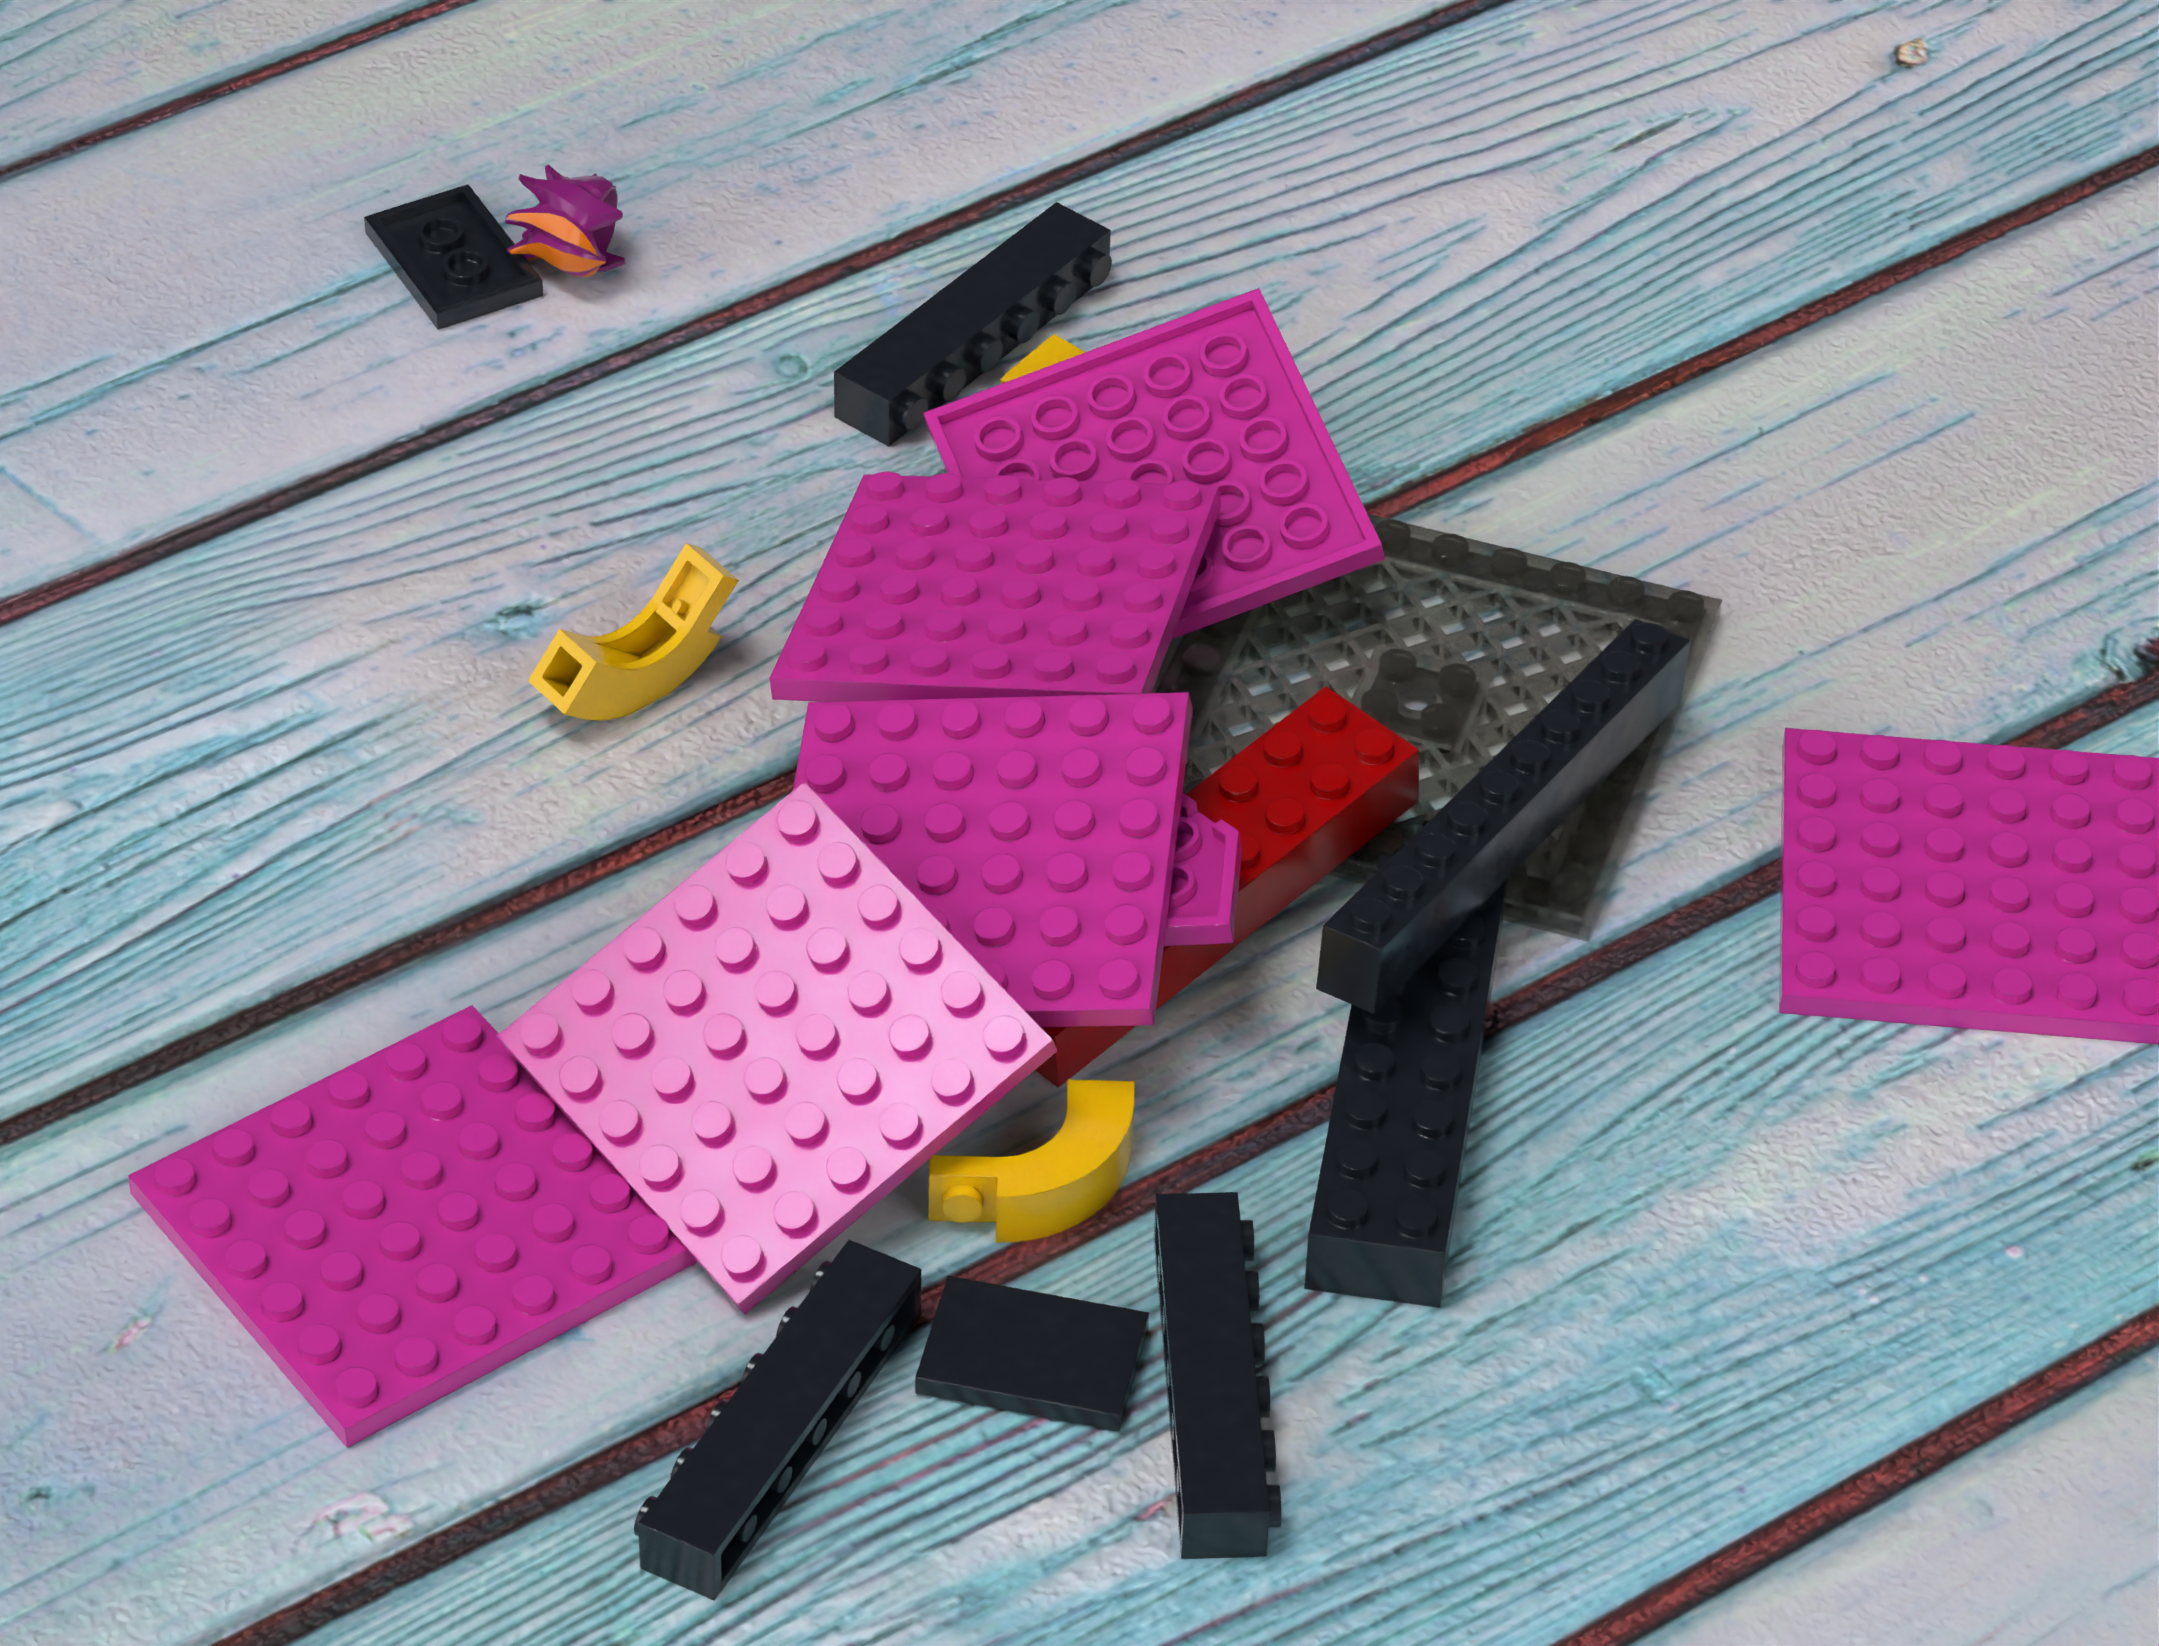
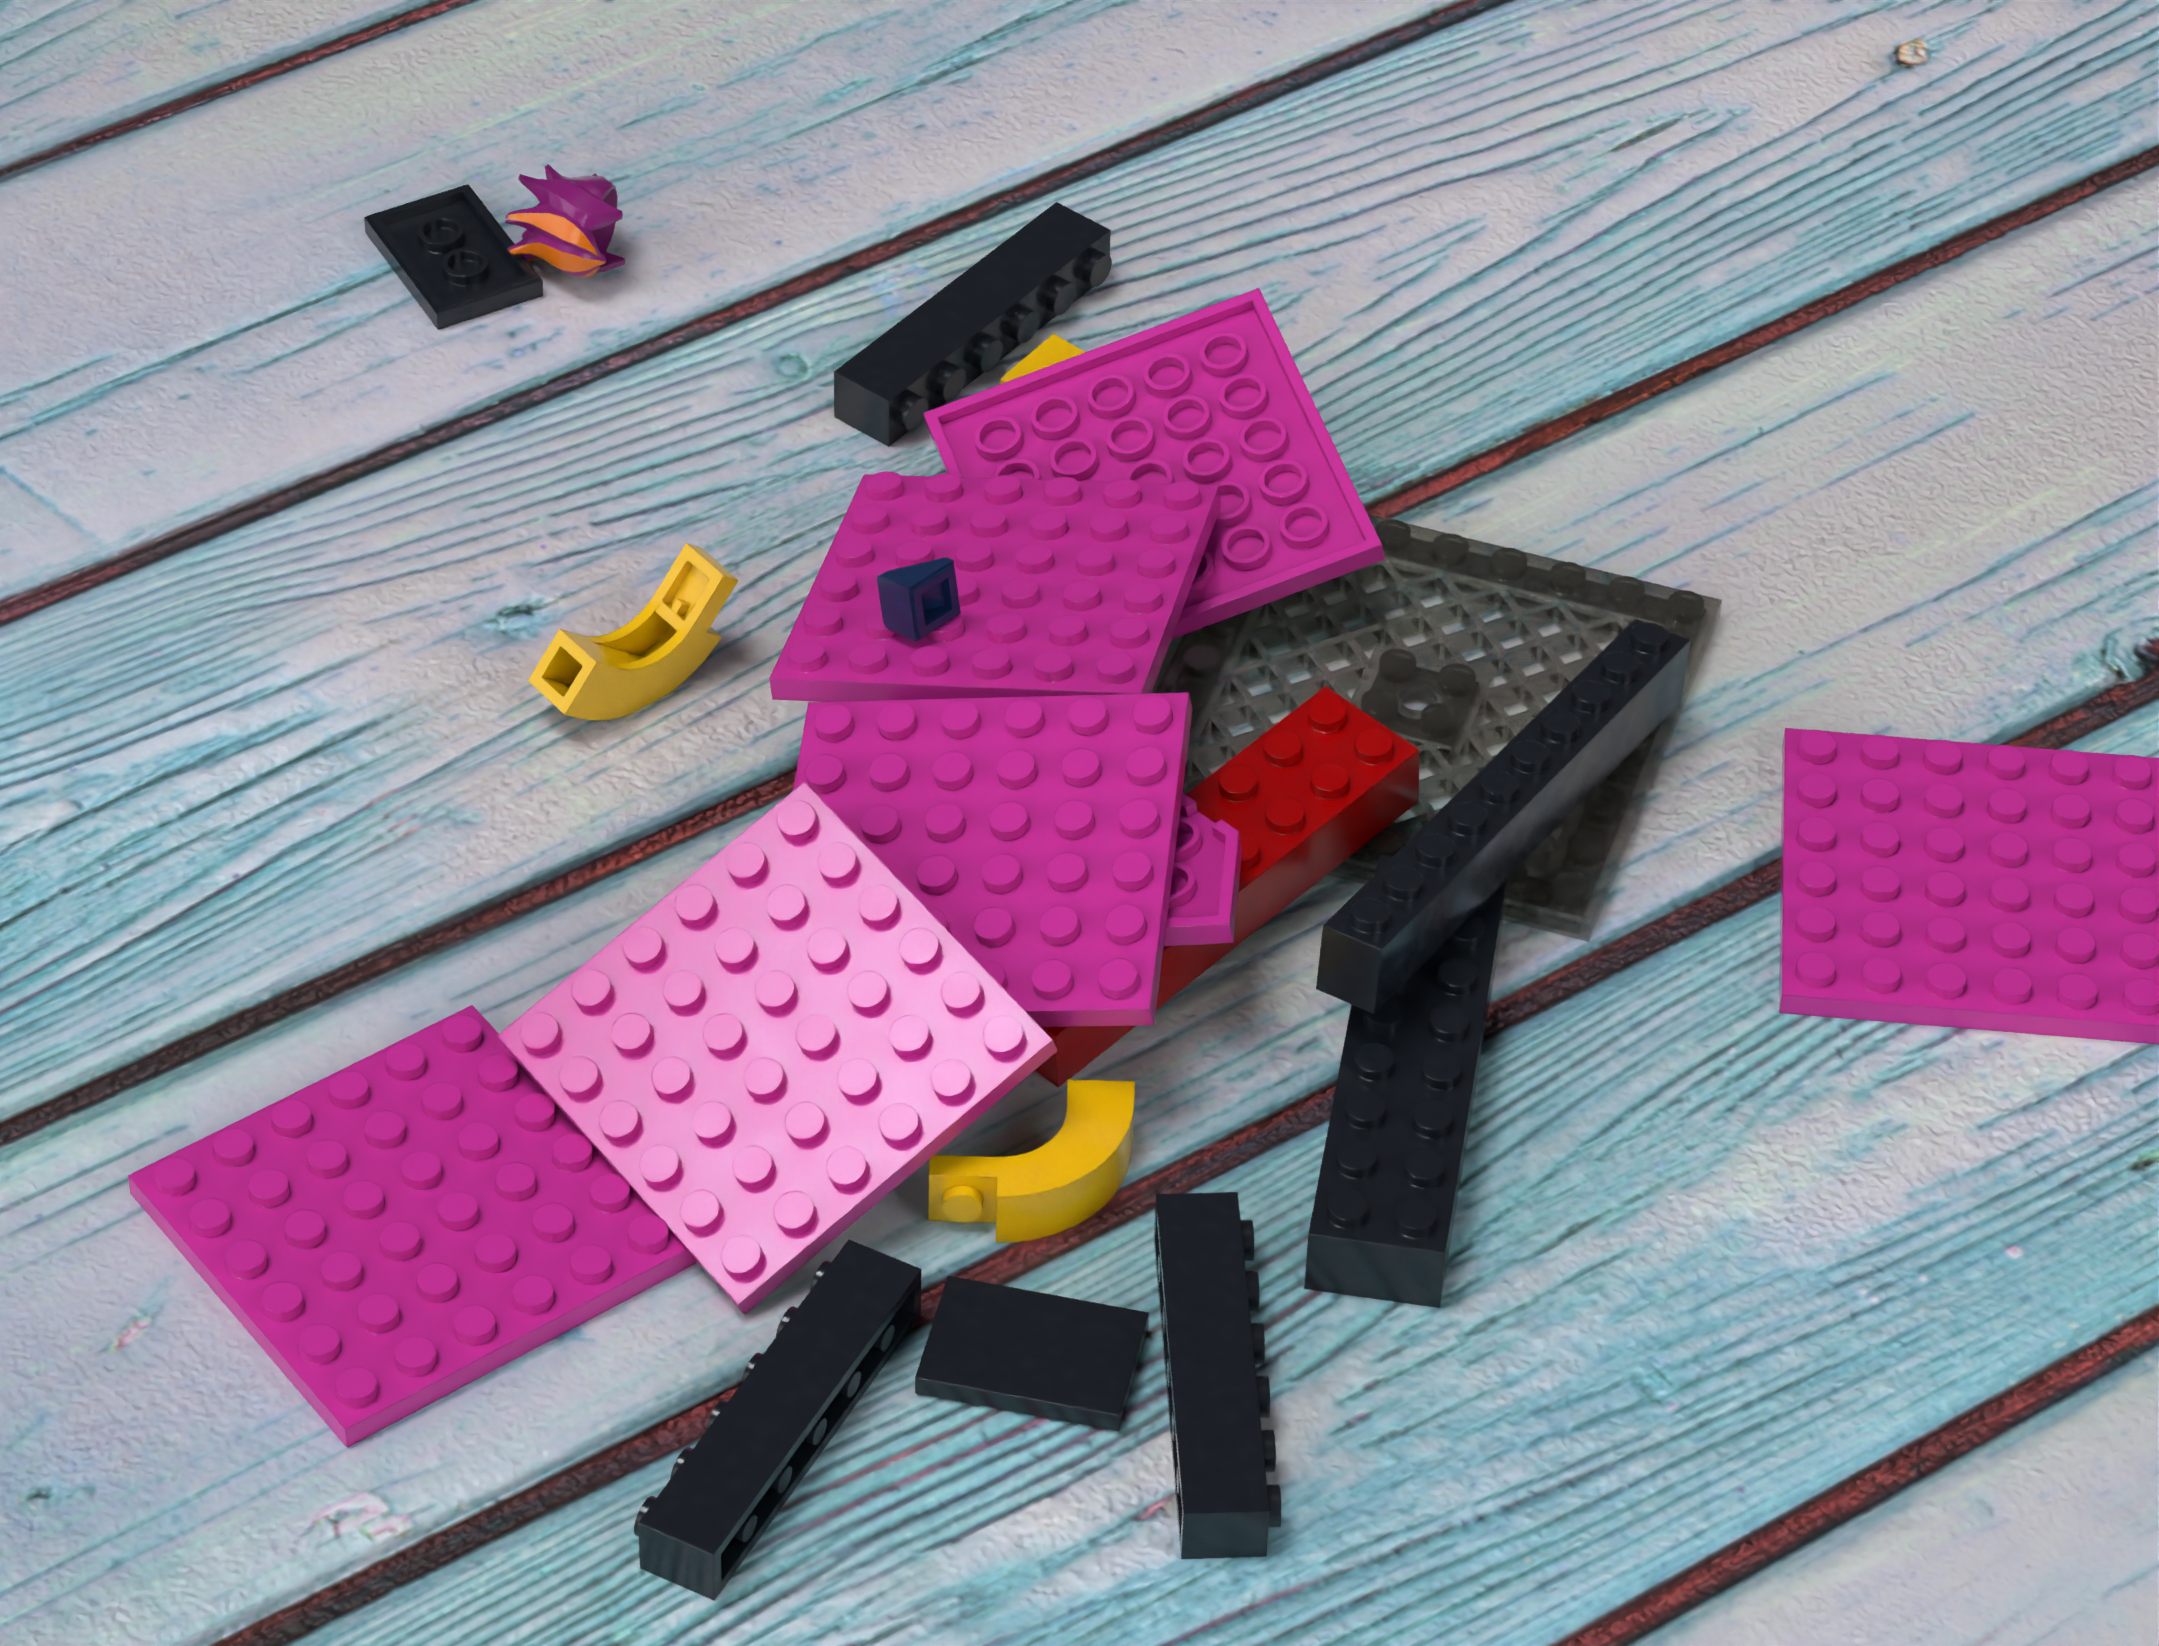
(919, 597): none -> dark blue slope

